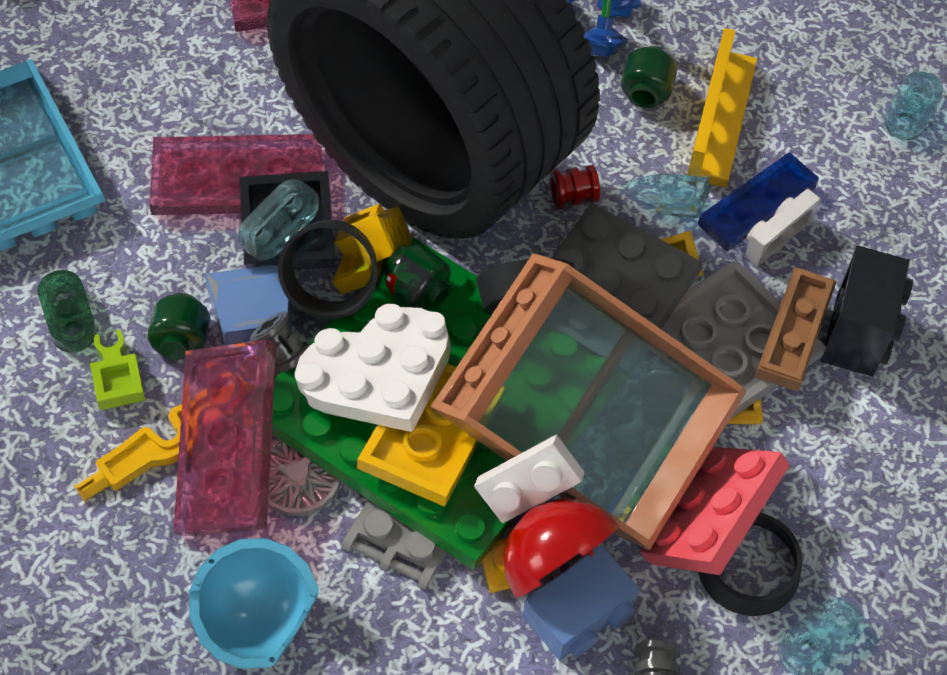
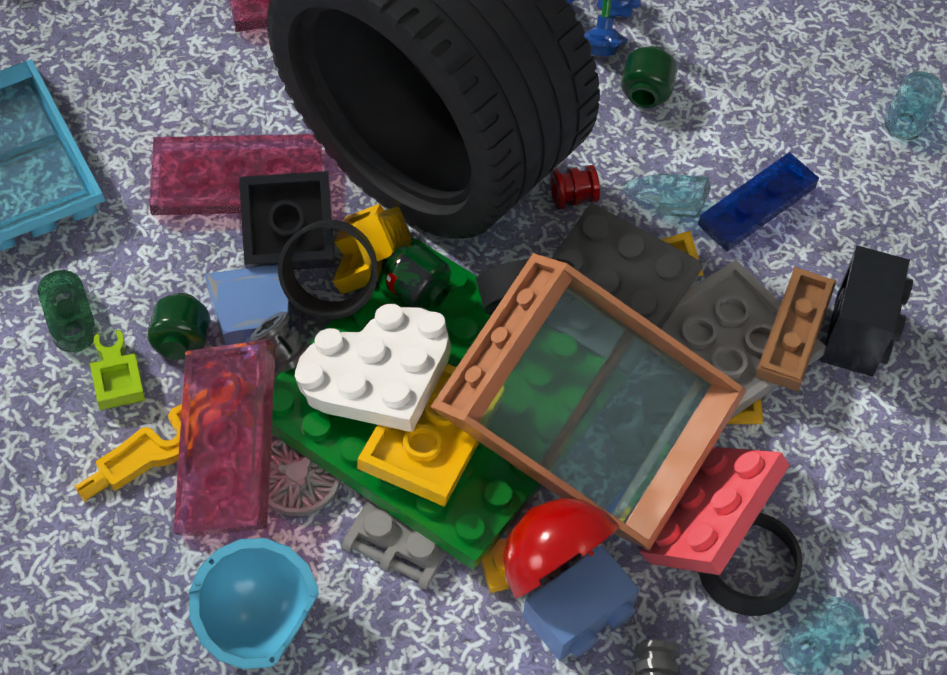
(278, 219): clear light blue plate -> none
(529, 479): white plate -> none
(722, 113): yellow fence -> none
(788, 220): white plate -> none

